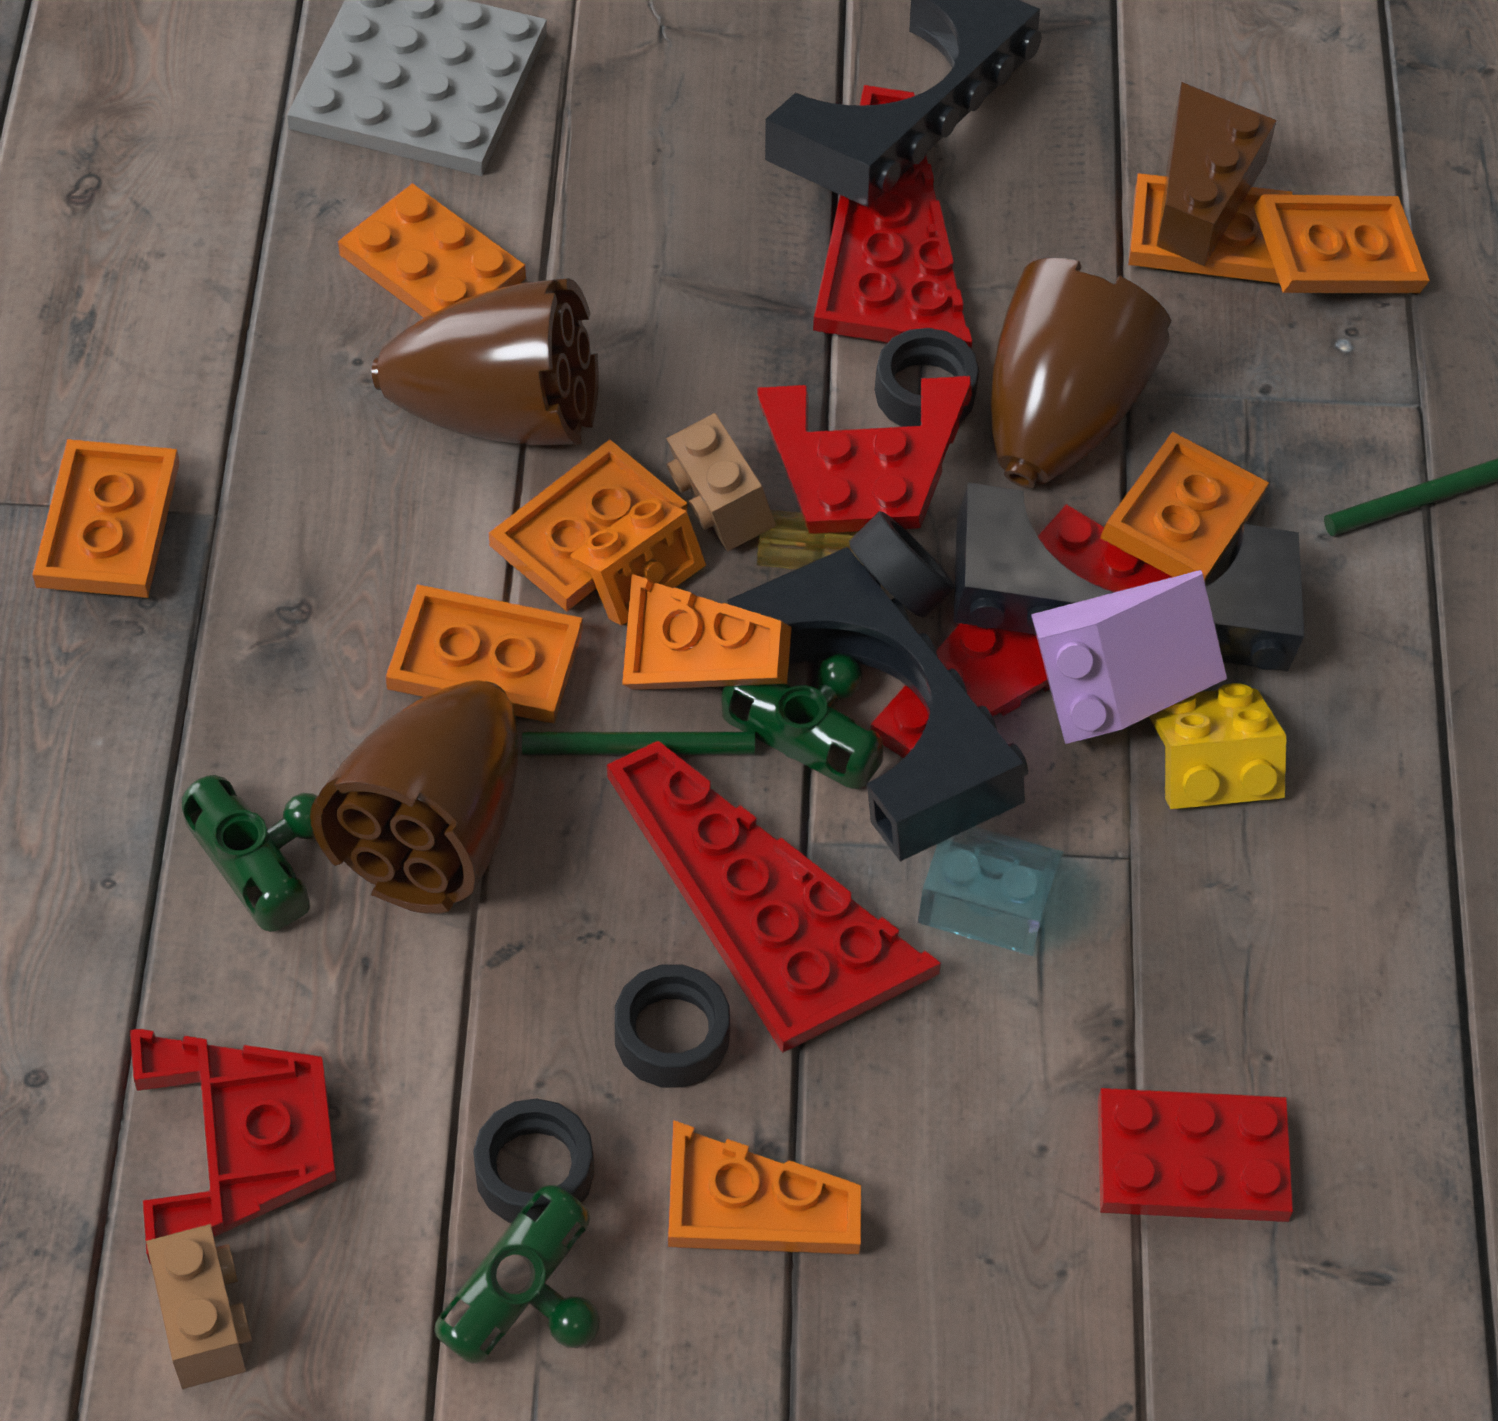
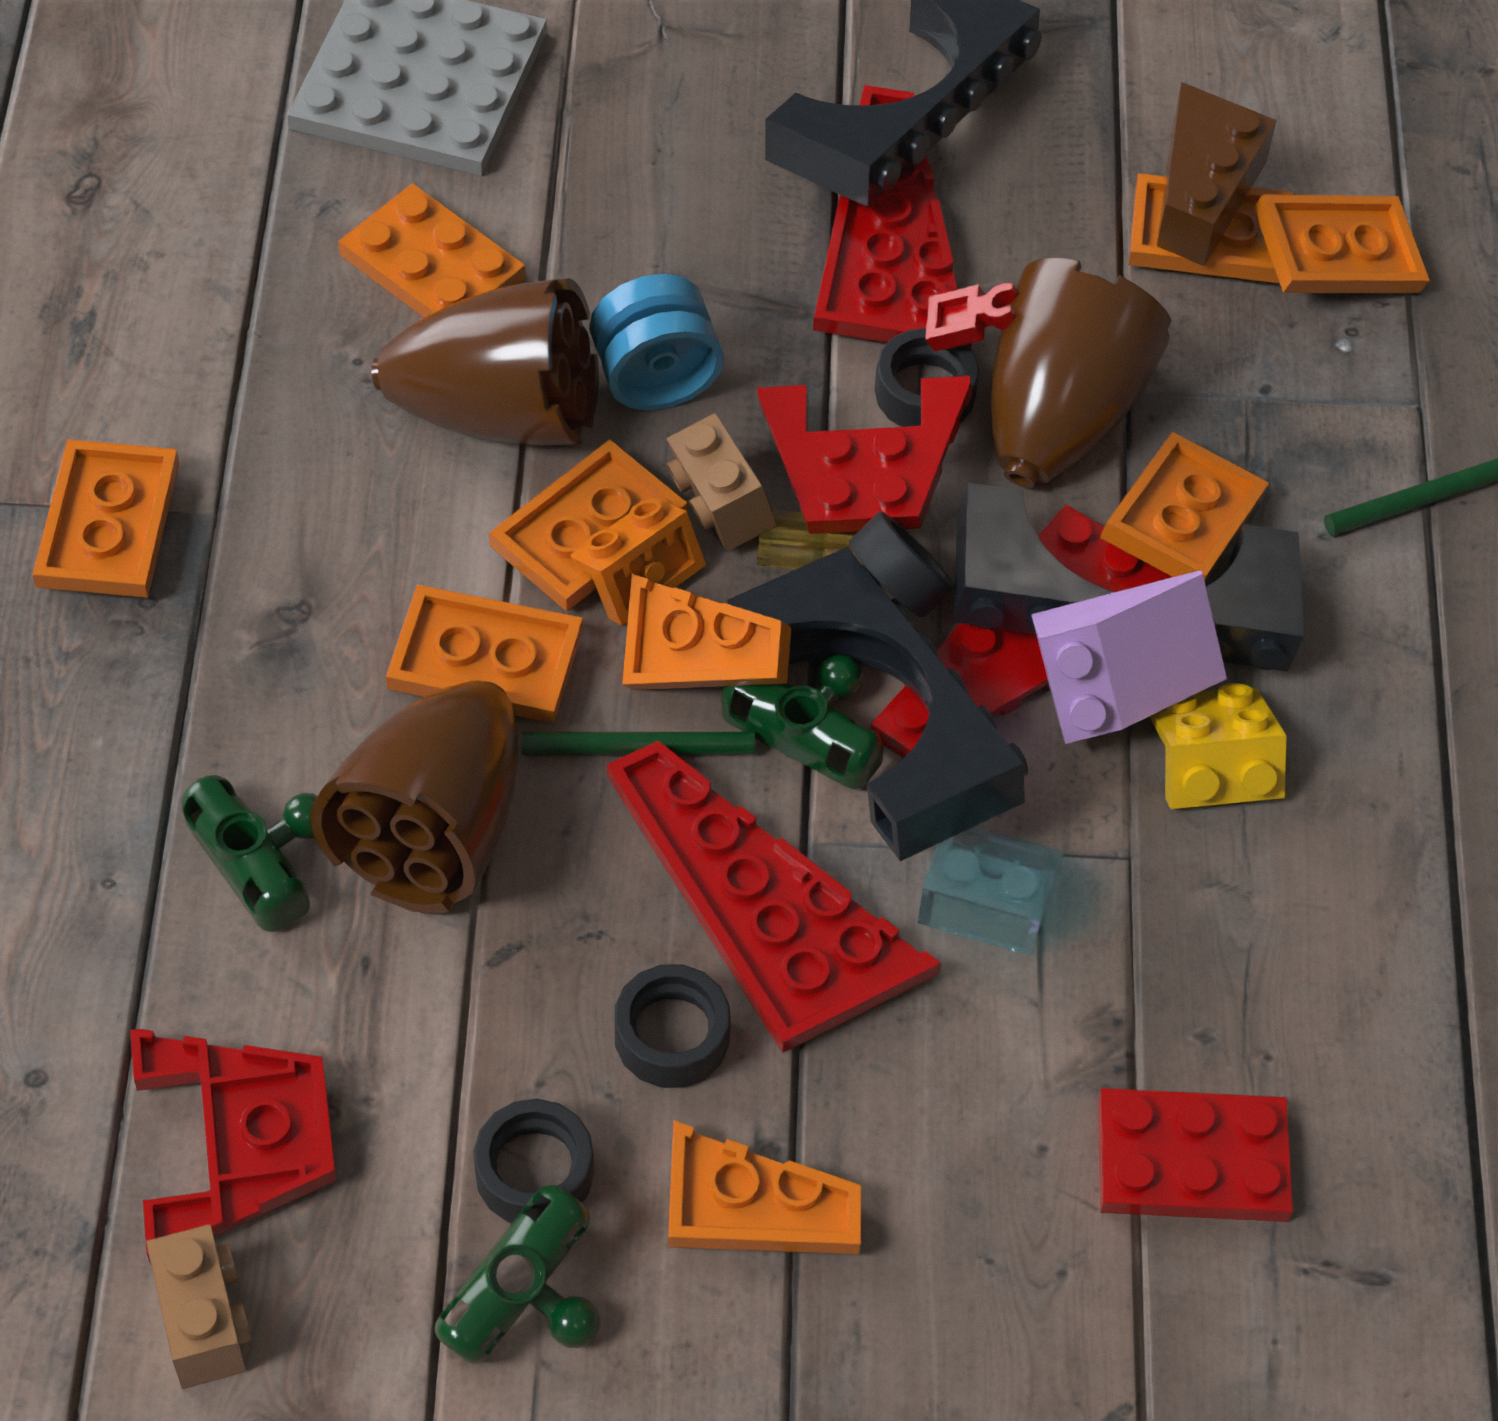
(656, 342): none -> dark azure wheel
(963, 314): none -> red plate

